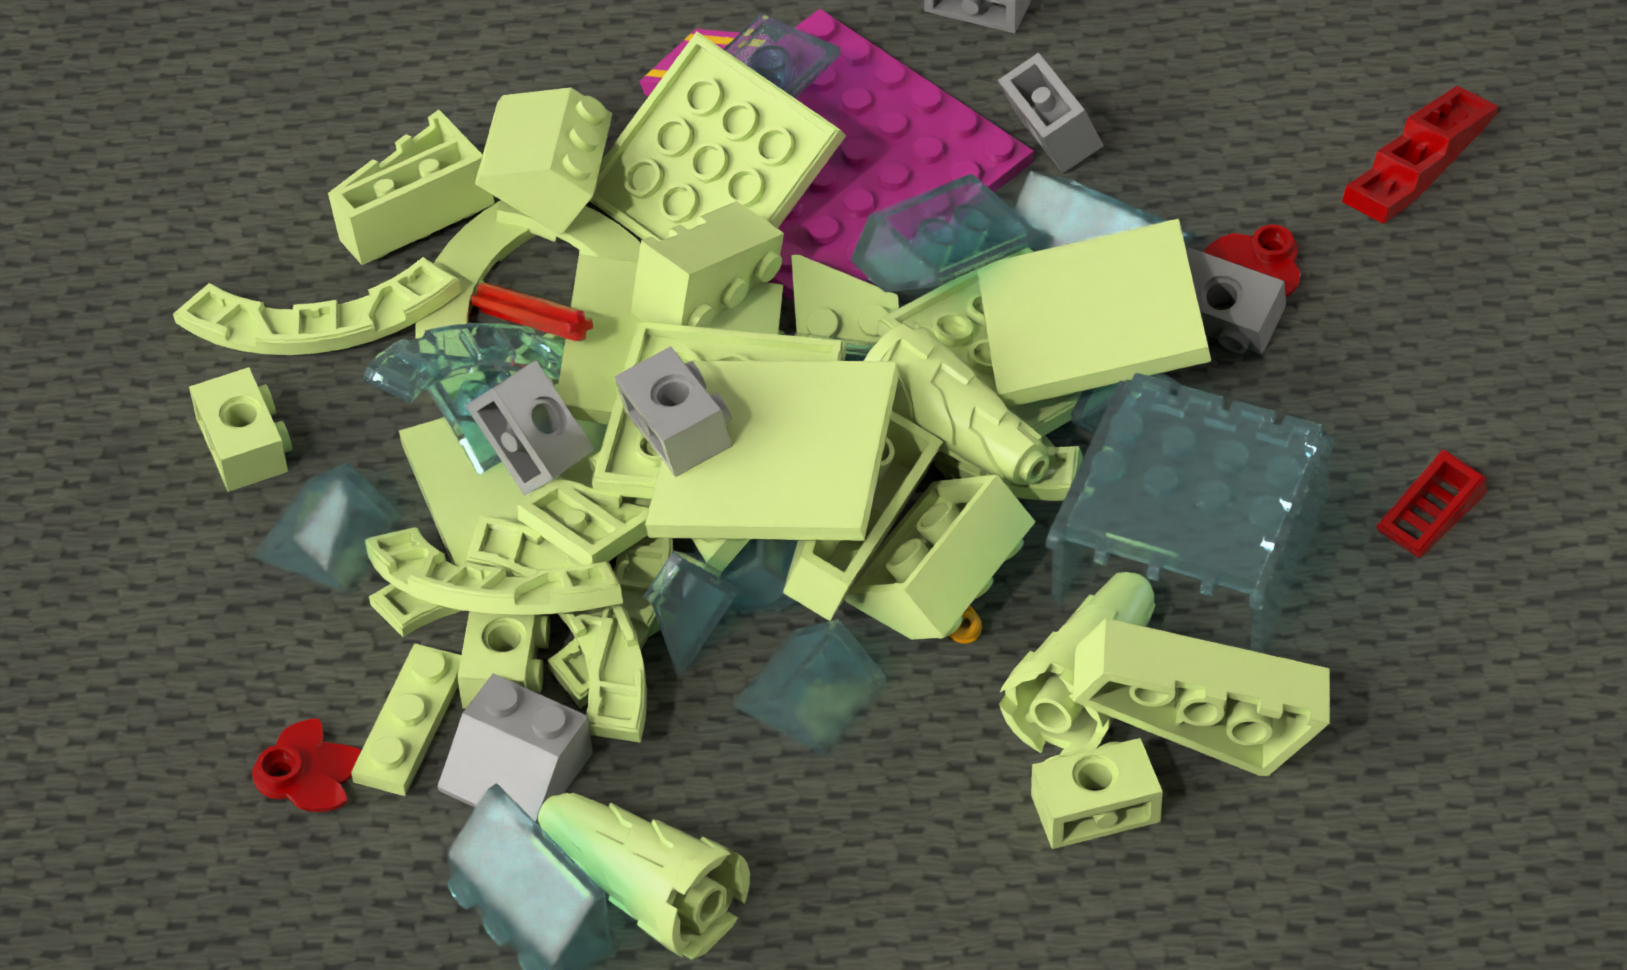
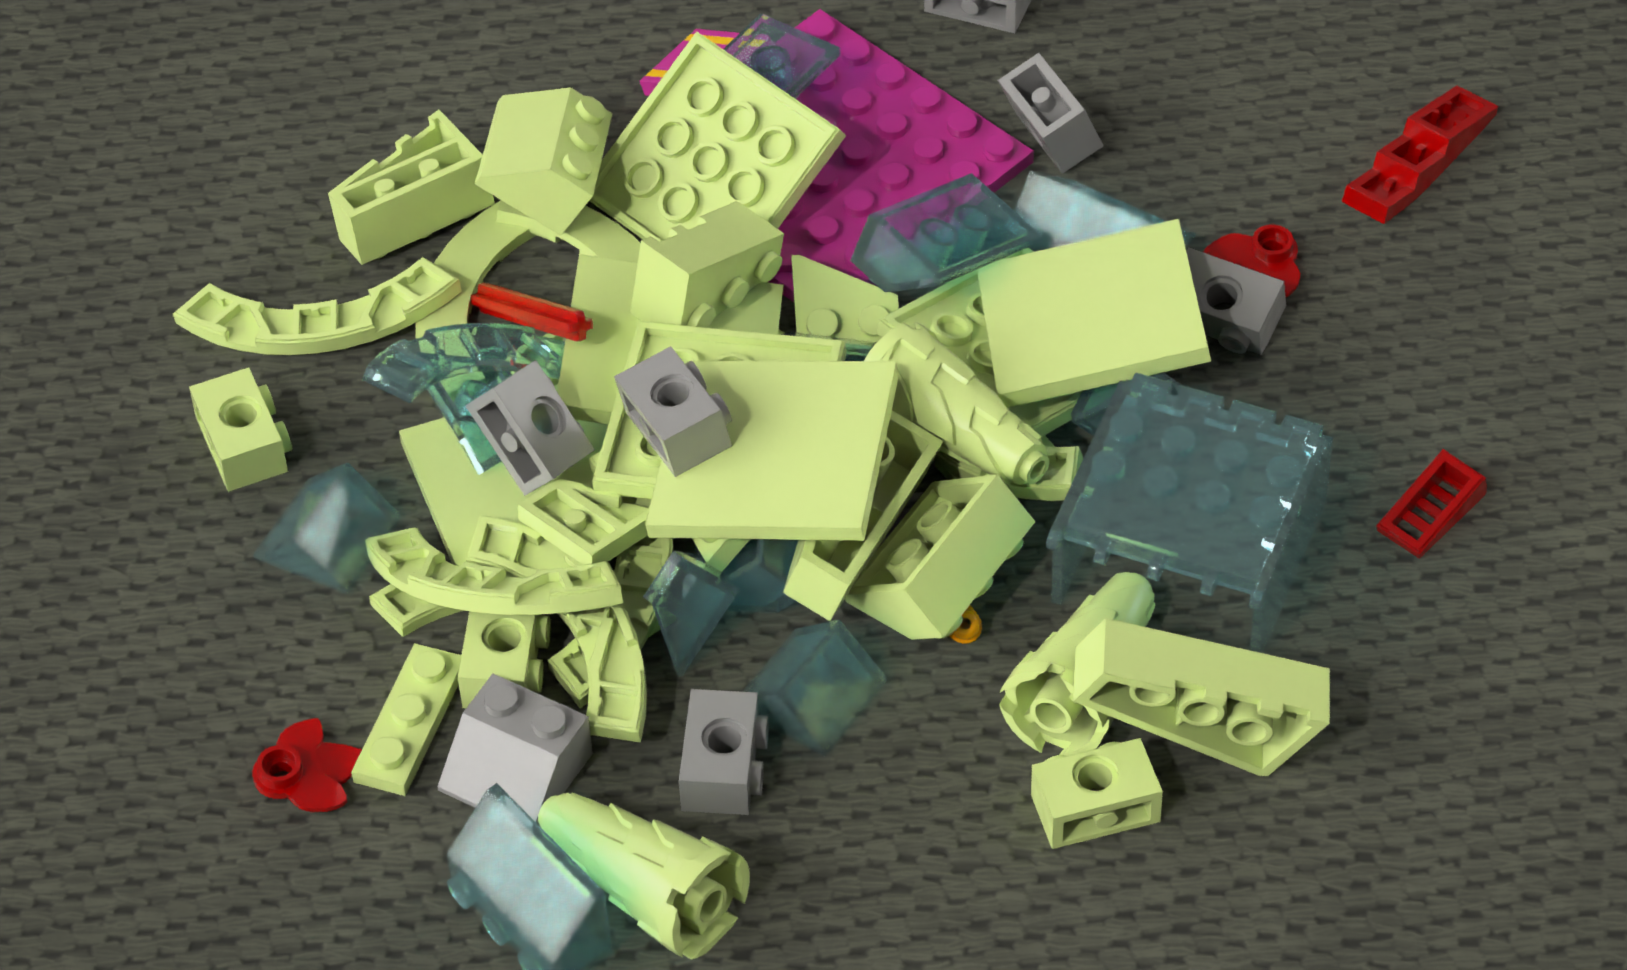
(718, 725): none -> light grey brick

